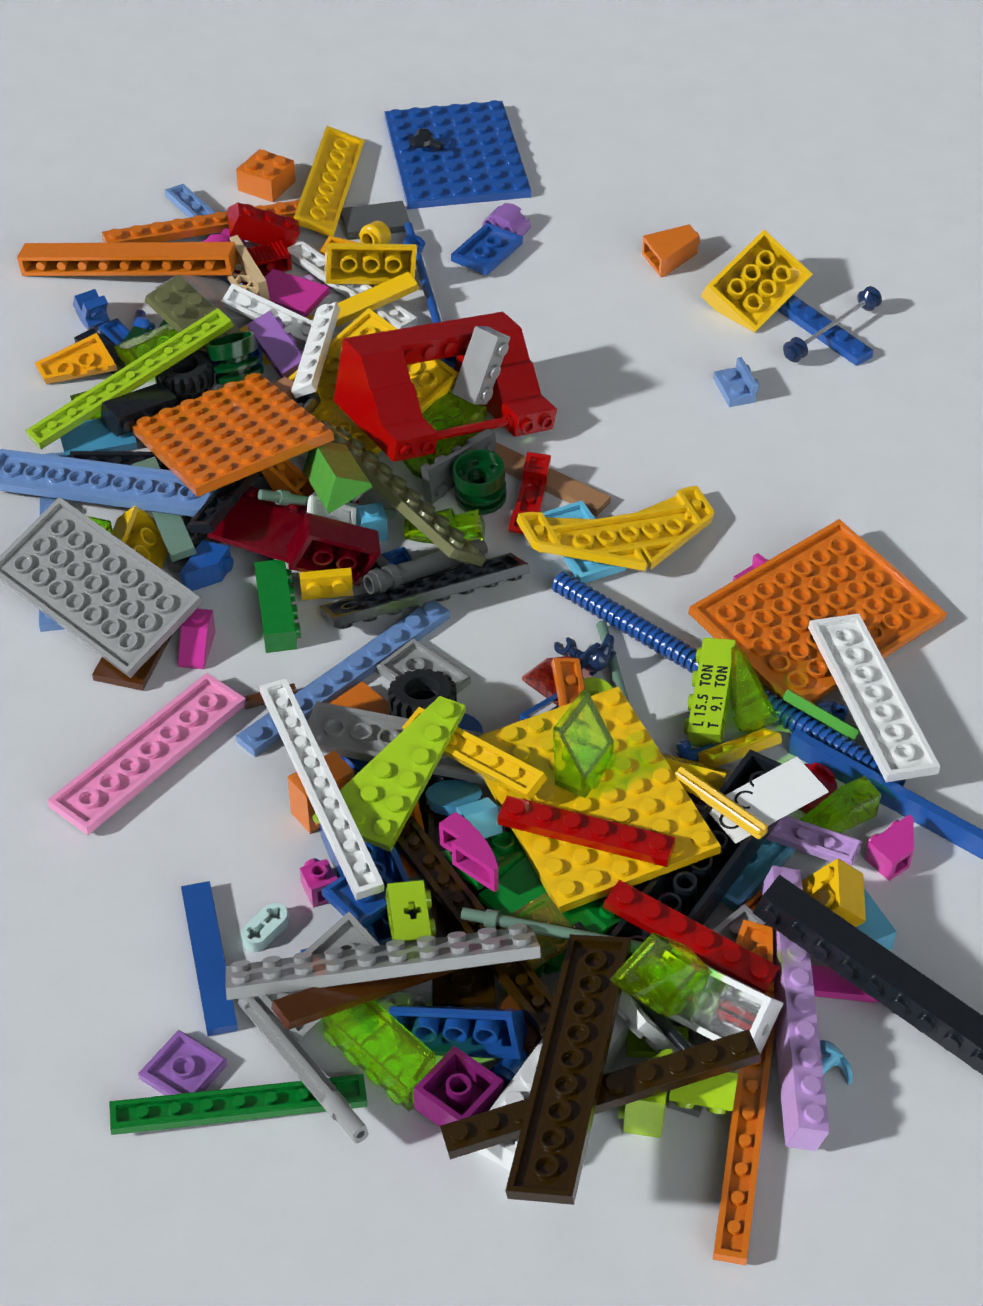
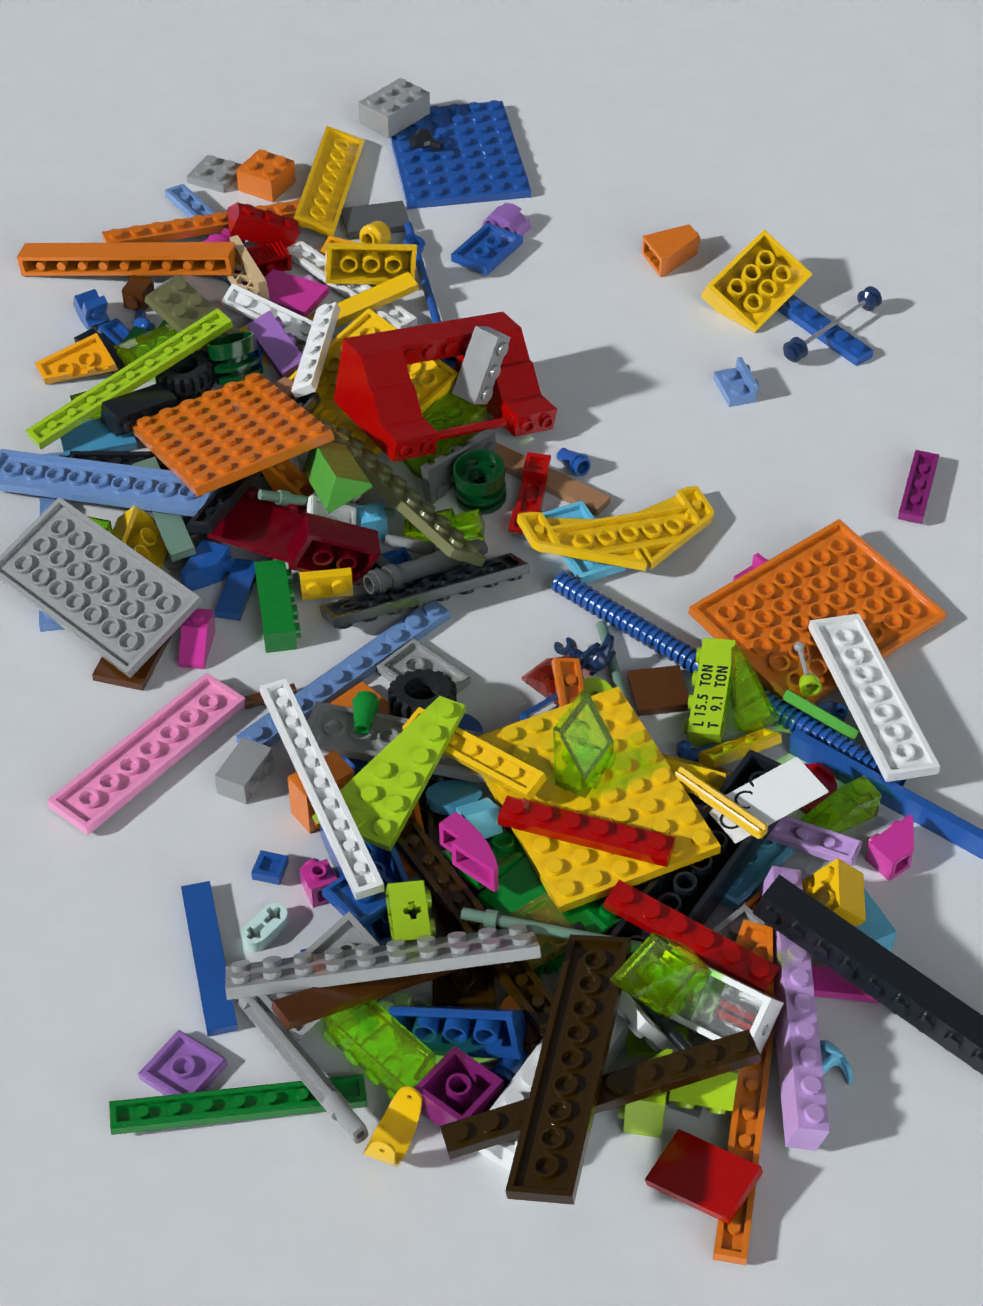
(136, 291): none -> reddish brown brick
(214, 174): none -> light grey plate
(236, 590): none -> blue tile
(244, 770): none -> light grey brick
(270, 867): none -> blue plate
(364, 711): none -> green cone
(394, 107): none -> light grey brick
(396, 1128): none -> yellow piece
(410, 544): none -> light grey piece
(576, 463): none -> blue cone
(658, 690): none -> reddish brown tile
(704, 1176): none -> red tile
(807, 678): none -> lime hinge
(918, 487): none -> magenta plate

